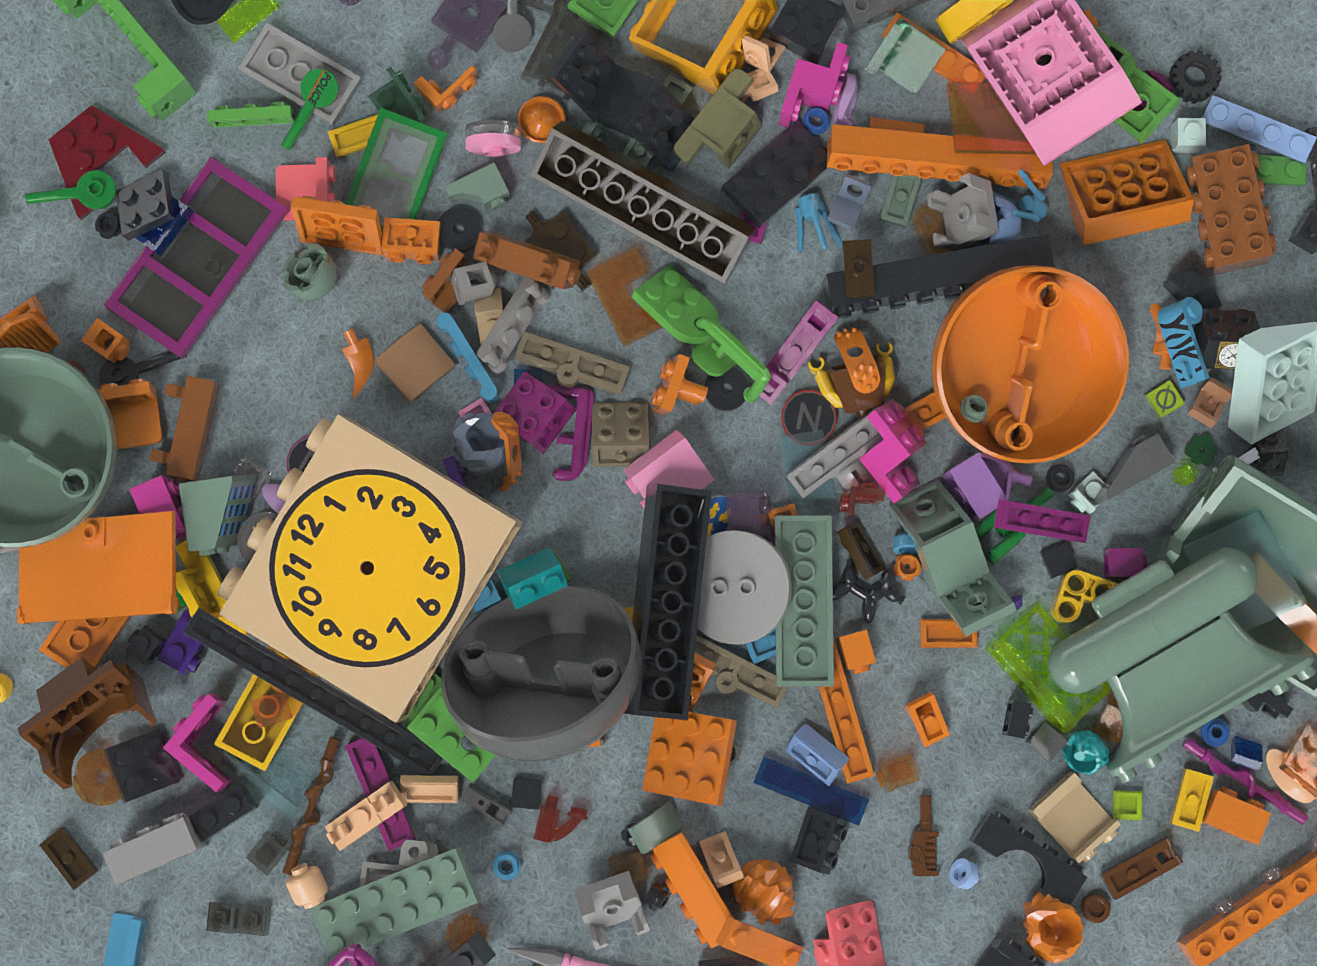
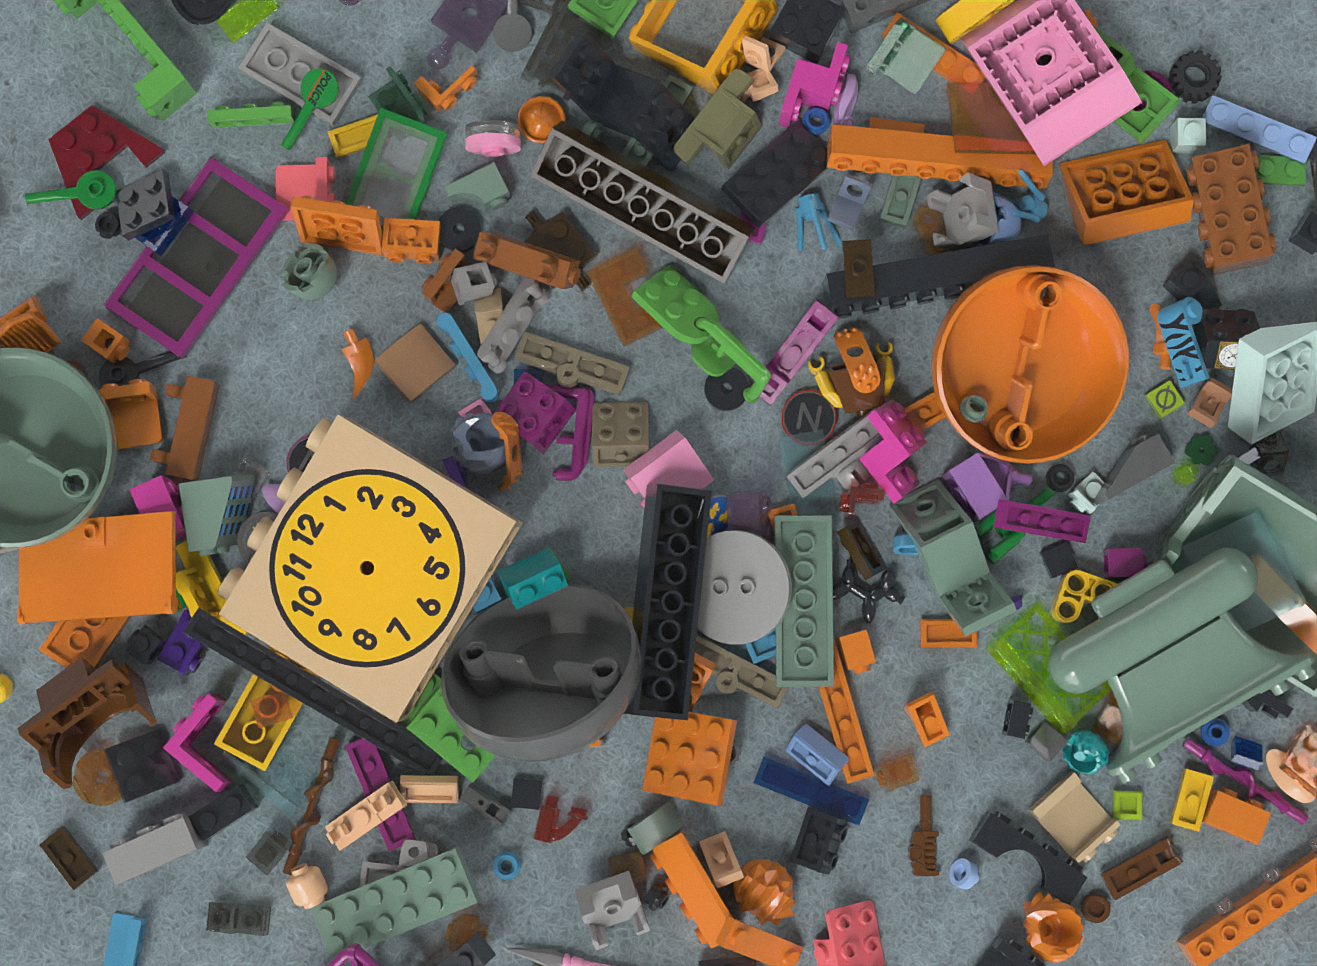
(676, 386): orange plate -> none
(907, 574): orange plate -> none

